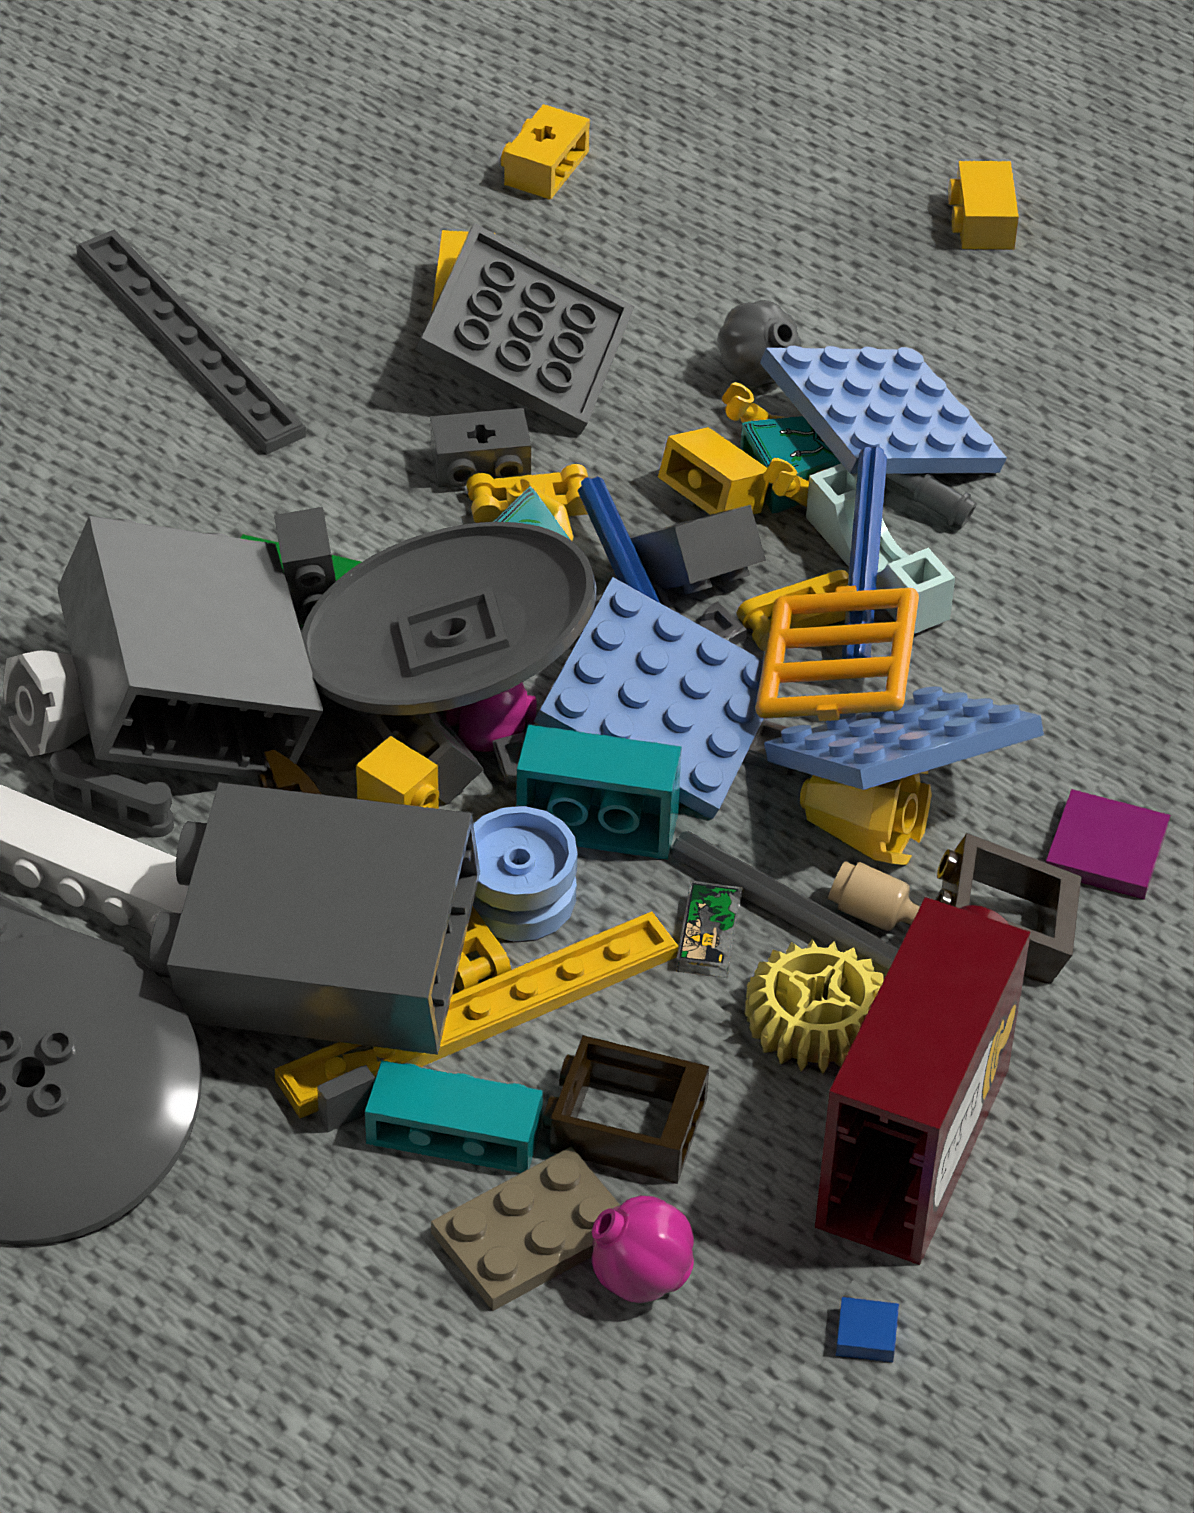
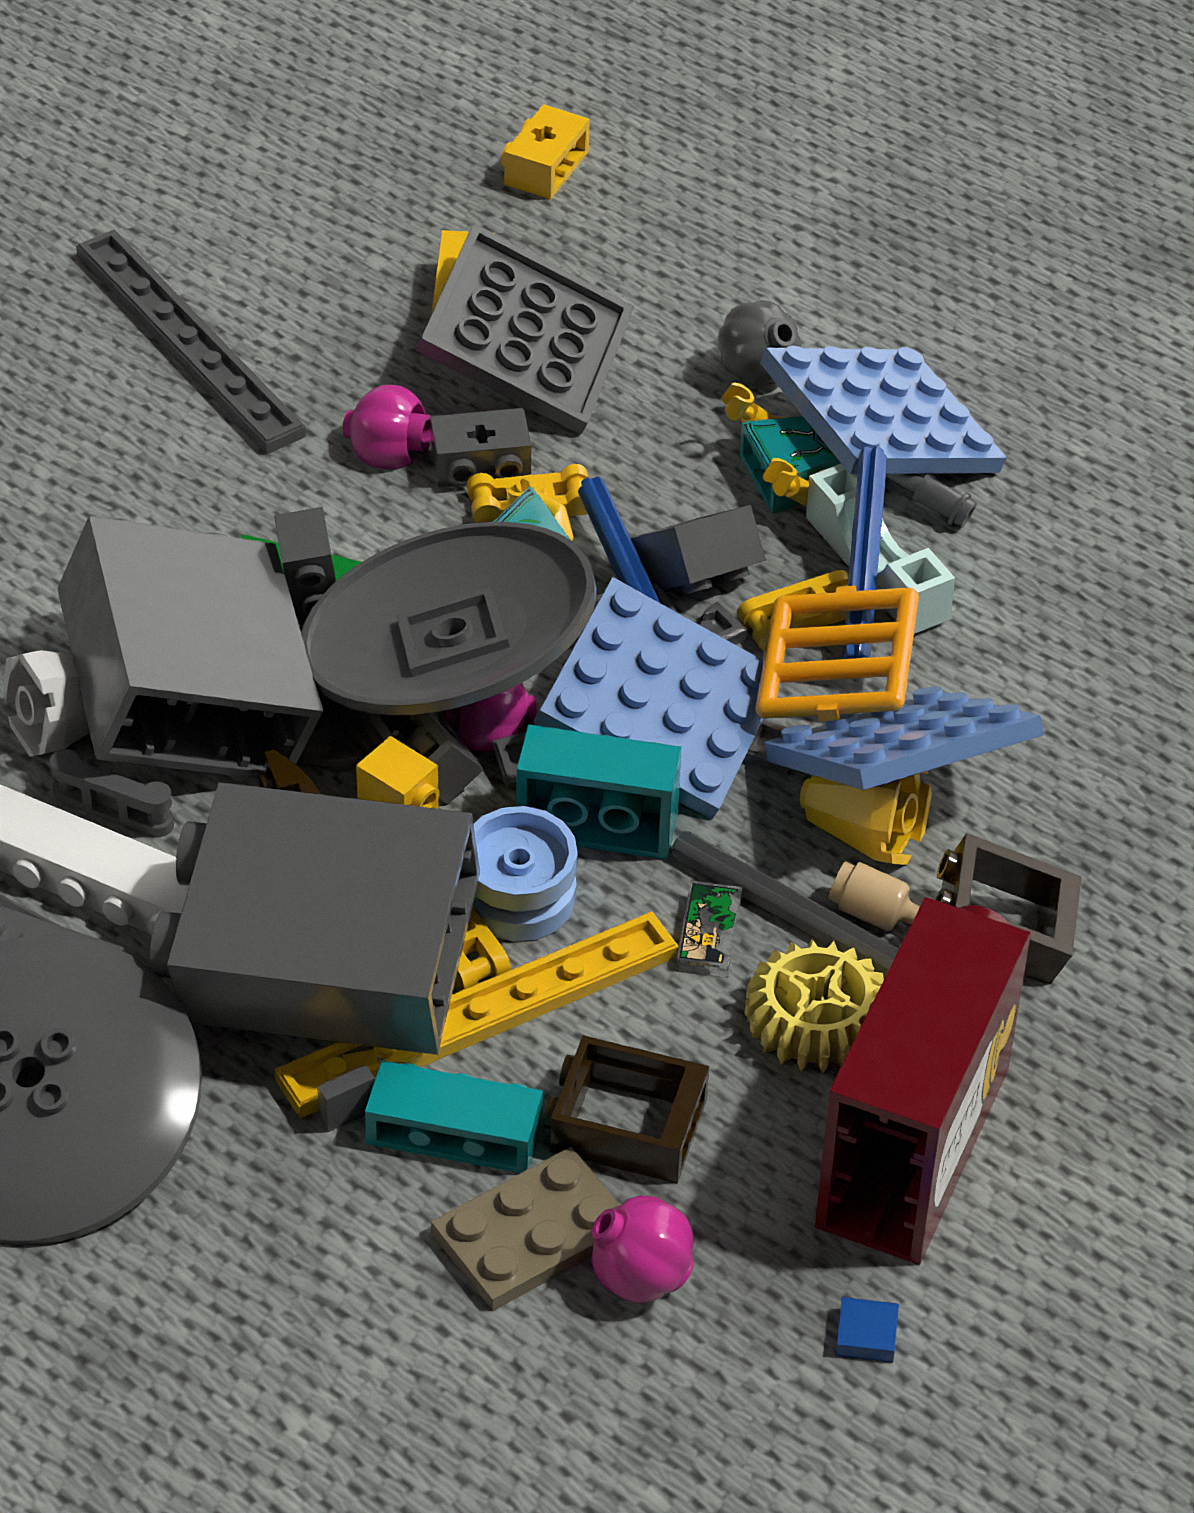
(387, 425): none -> dark pink plant
(712, 472): yellow brick -> none
(984, 204): yellow brick -> none
(1109, 843): magenta tile -> none

